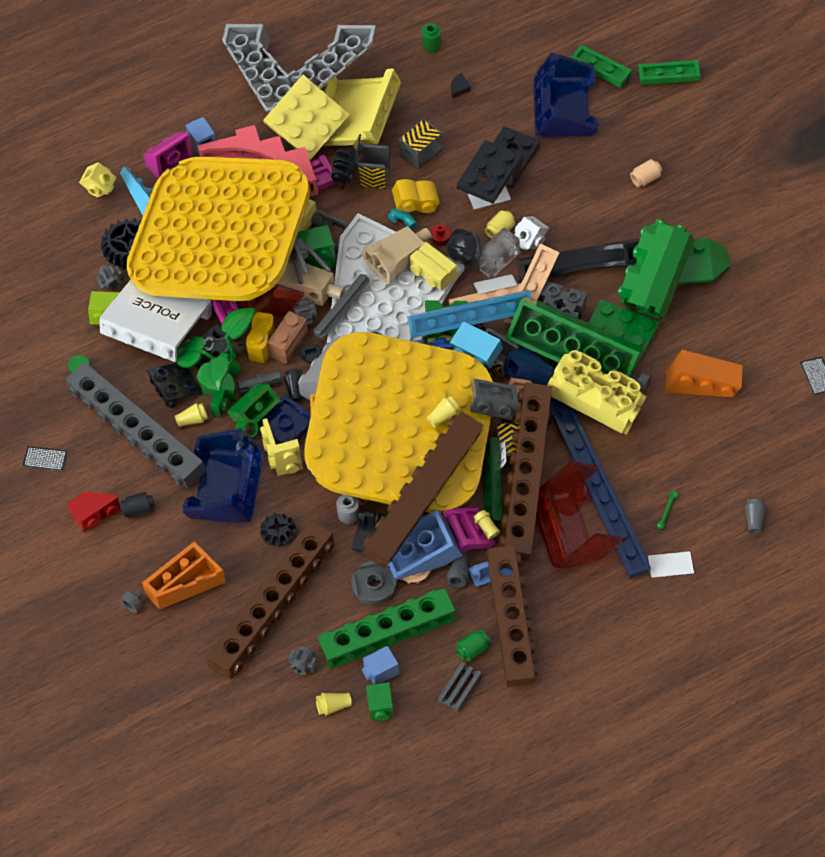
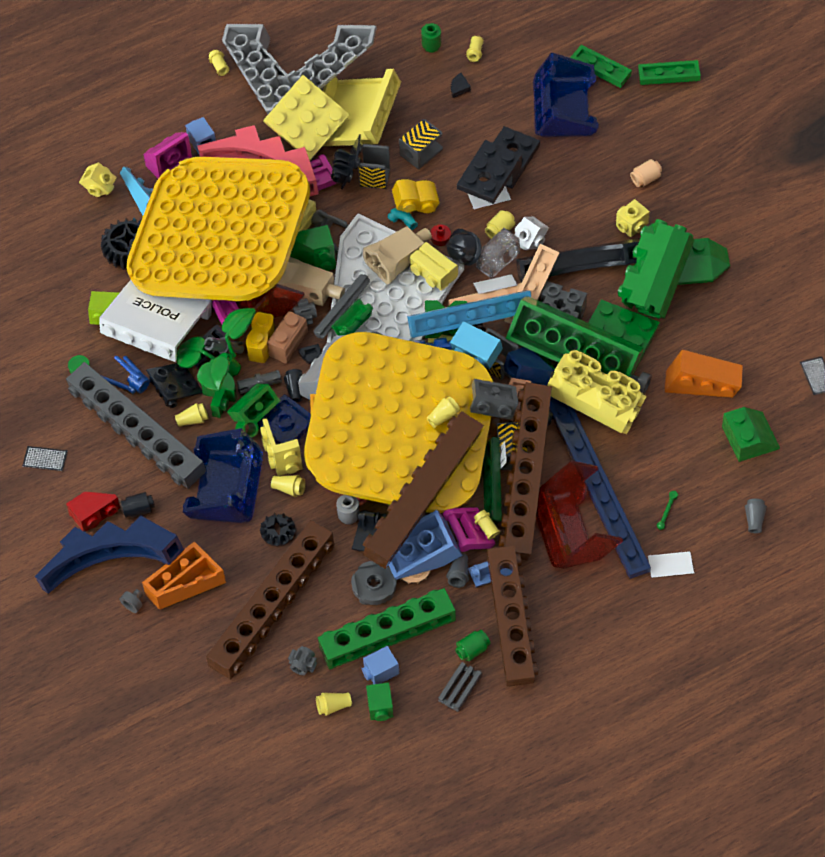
(109, 277): dark grey gear -> none
(109, 542): none -> dark blue arch
(136, 379): none -> blue plant
(217, 59): none -> light yellow pin
(291, 485): none -> light yellow cone
(299, 253): dark grey plant -> none
(352, 318): none -> green hinge
(474, 52): none -> light yellow pin
(632, 218): none -> light yellow brick
(748, 433): none -> green slope

